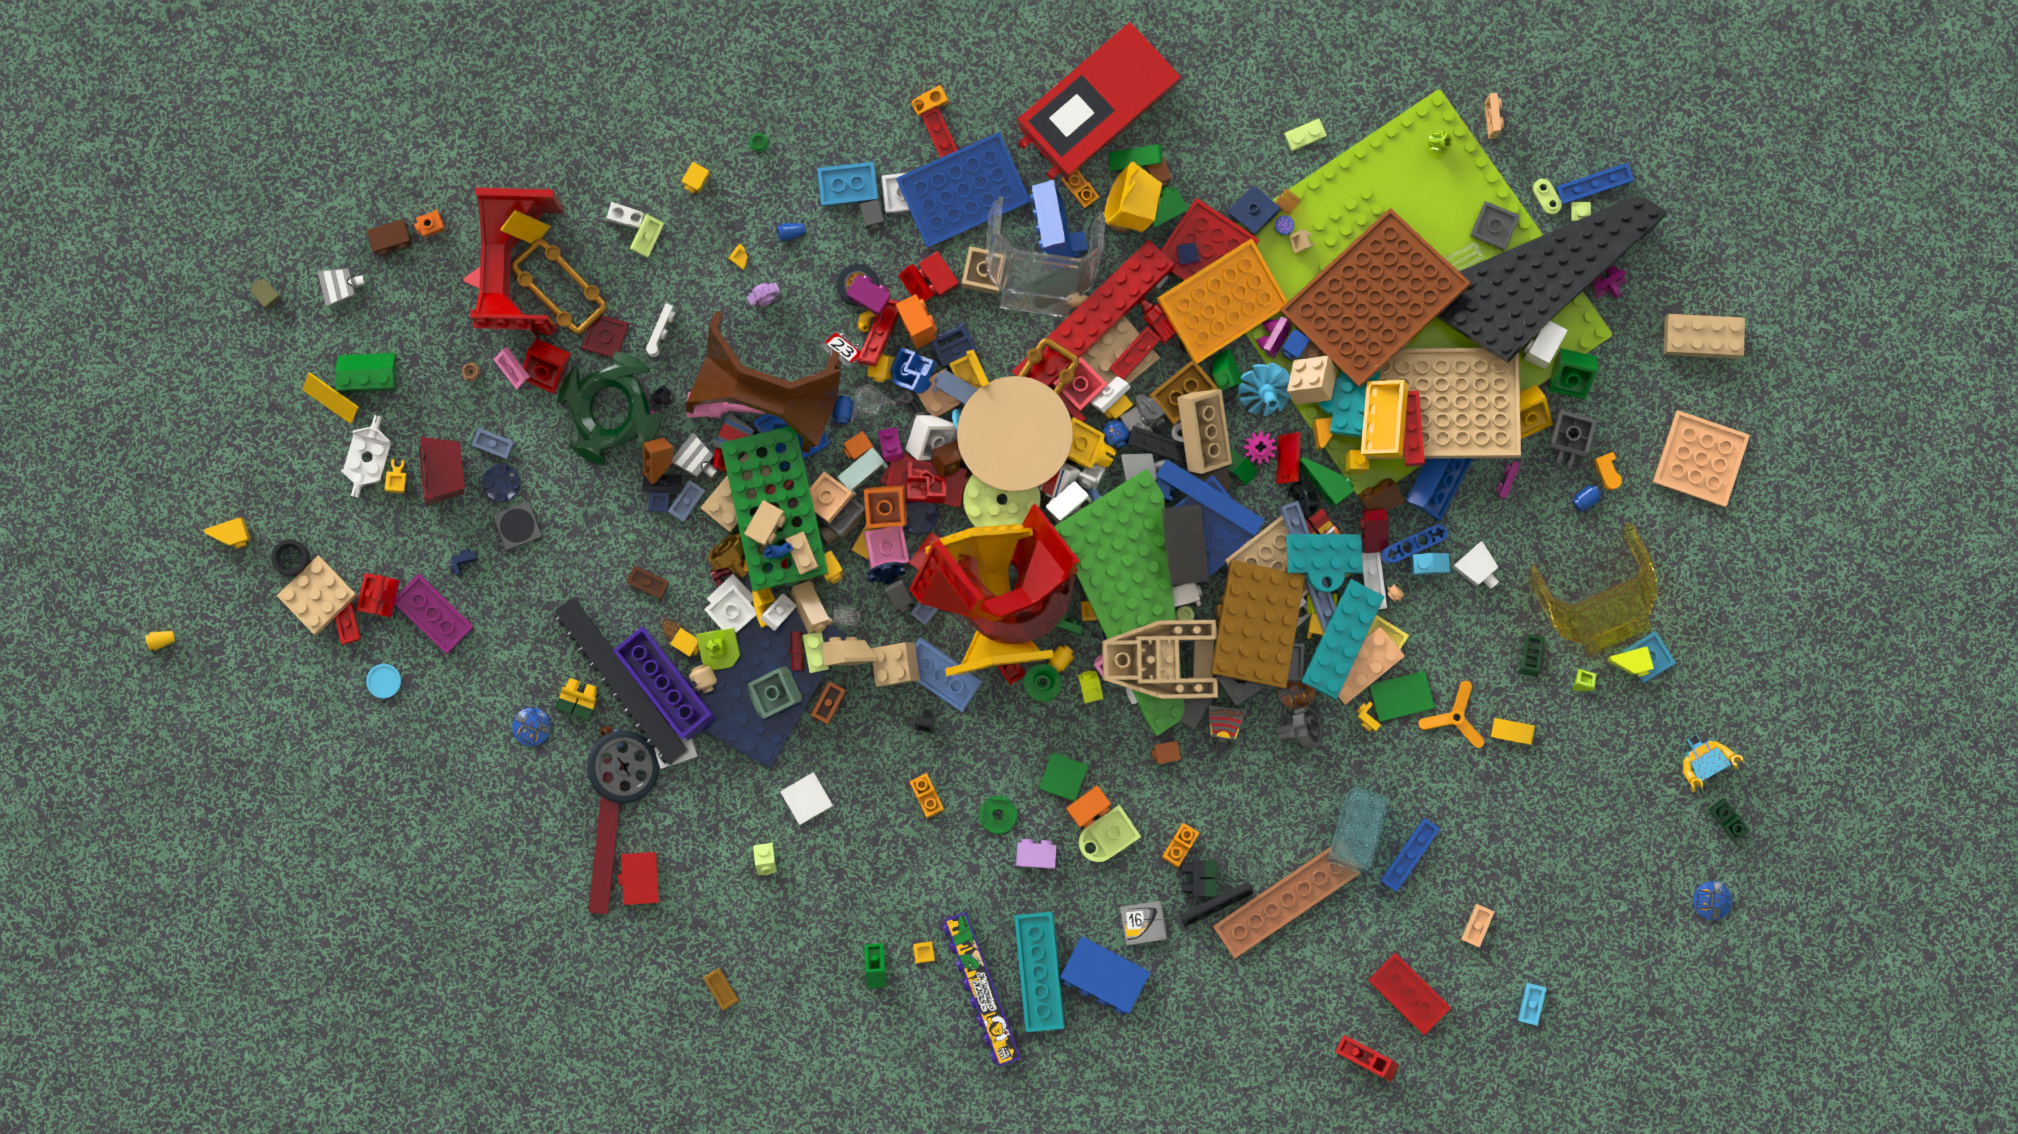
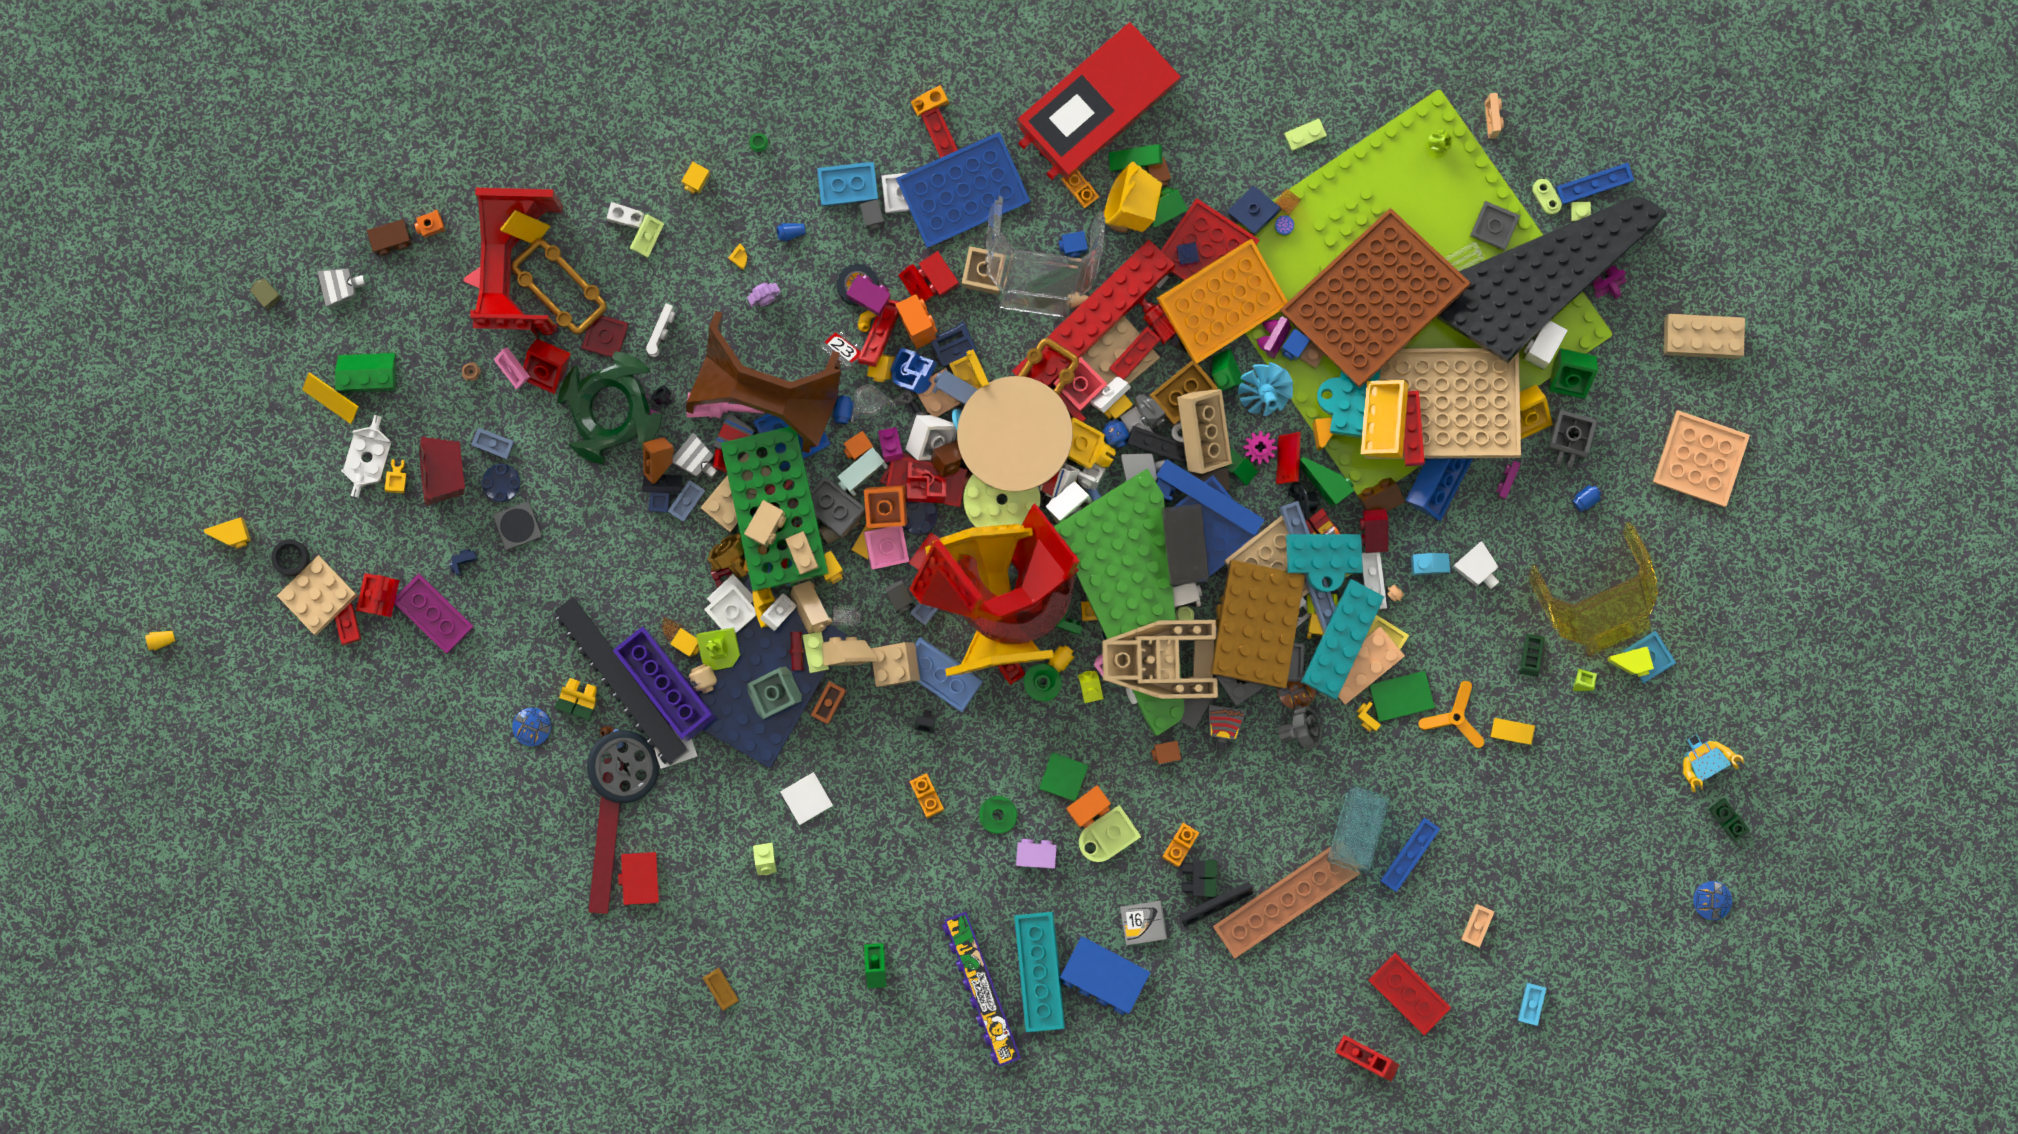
(383, 681): medium azure piece -> none
(647, 582): reddish brown plate -> none
(777, 551): blue arm -> none
(829, 497): light nougat plate -> none
(886, 572): dark blue dish -> none
(924, 952): yellow tile -> none
(1051, 219): brick -> none
(1300, 241): tan tile -> none
(1312, 380): tan brick -> none
(1355, 462): yellow brick -> none
(1414, 544): blue beam -> none
(1606, 471): light orange leg -> none

